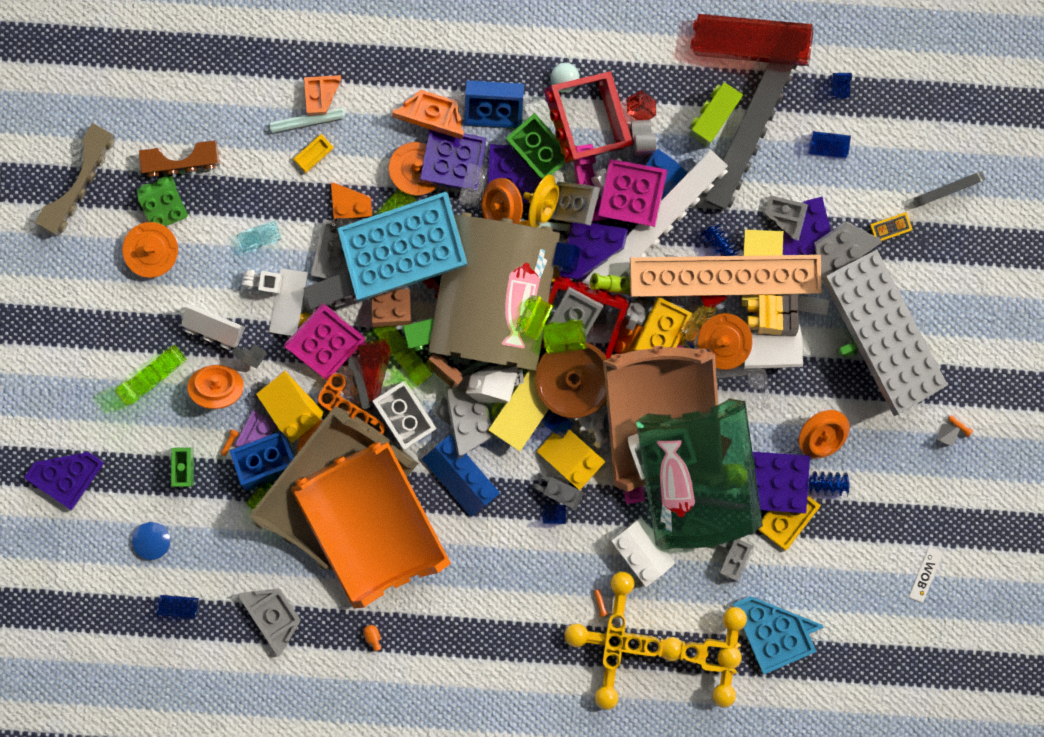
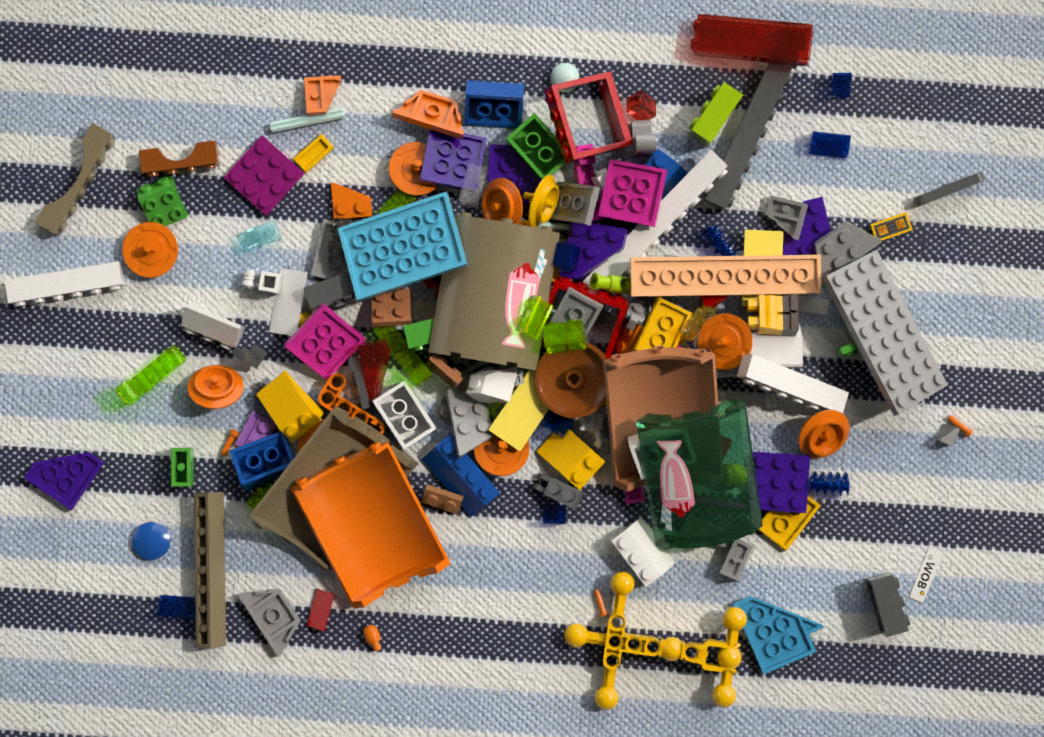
(64, 282): none -> white brick
(209, 569): none -> dark tan brick
(264, 175): none -> magenta plate
(320, 609): none -> red slope
(442, 499): none -> medium nougat plate
(500, 457): none -> orange piece
(791, 384): none -> white brick
(887, 604): none -> dark grey brick

